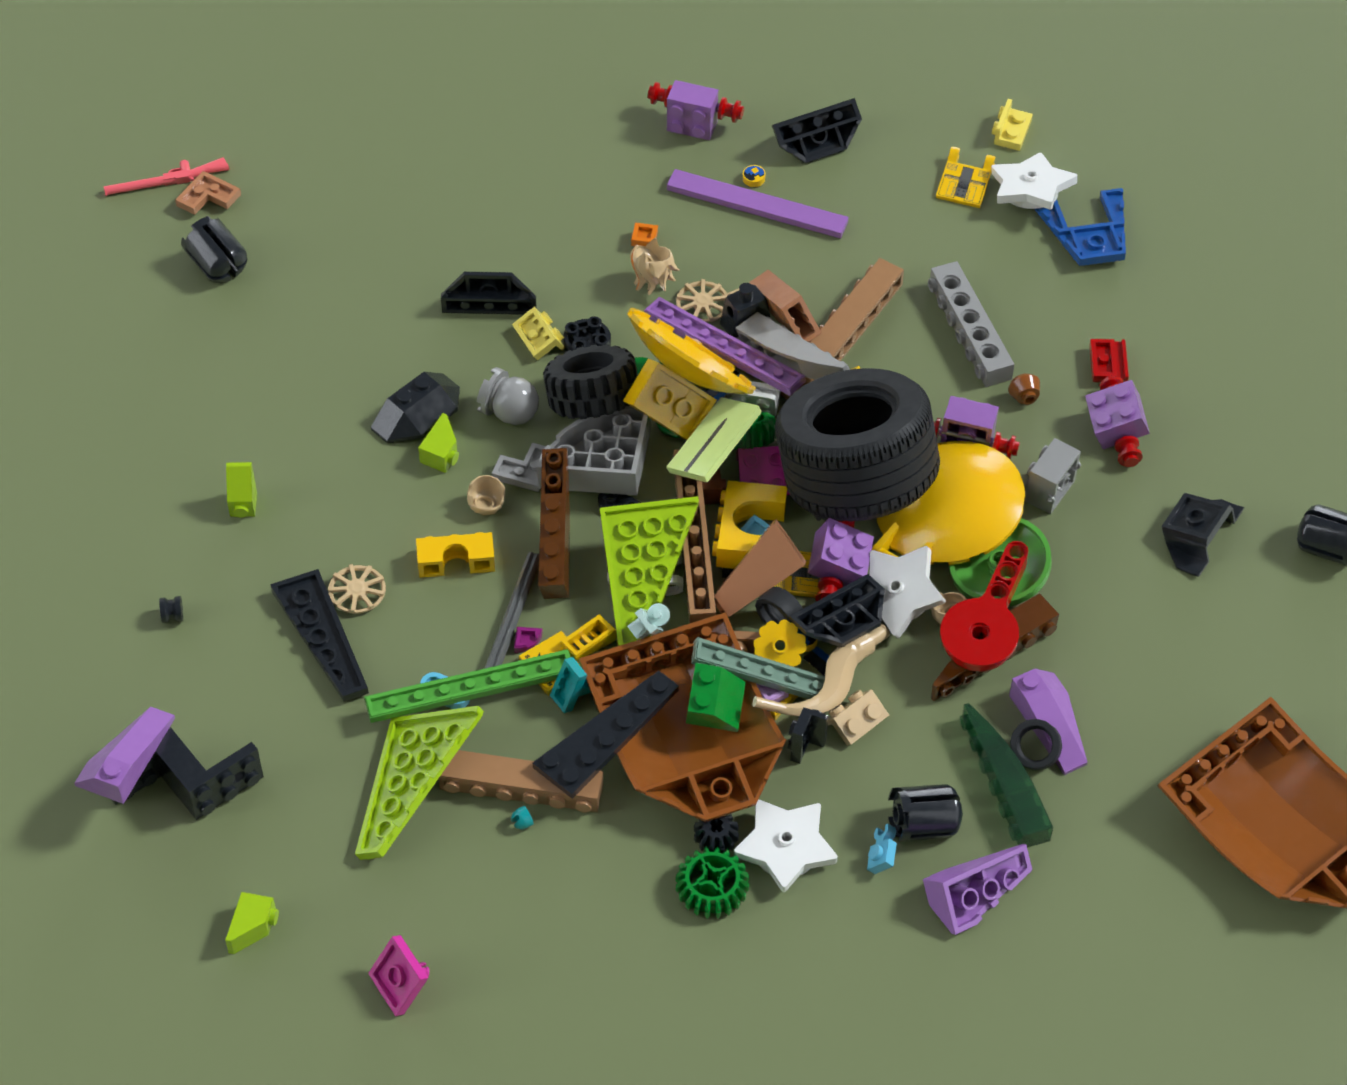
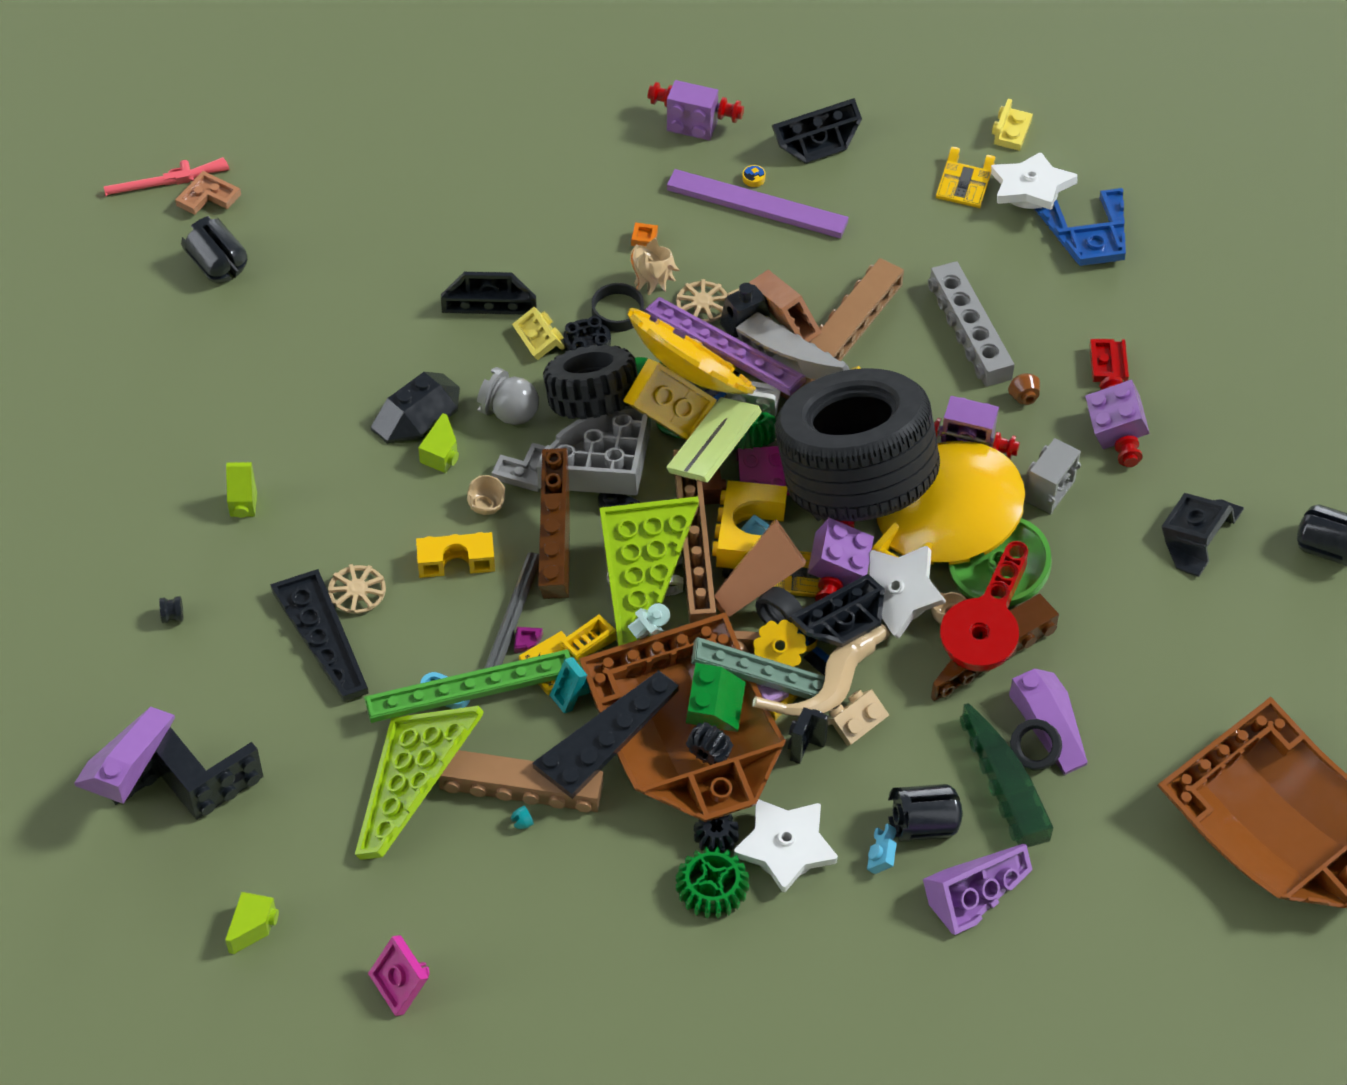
(616, 288): none -> black tyre
(709, 744): none -> black gear

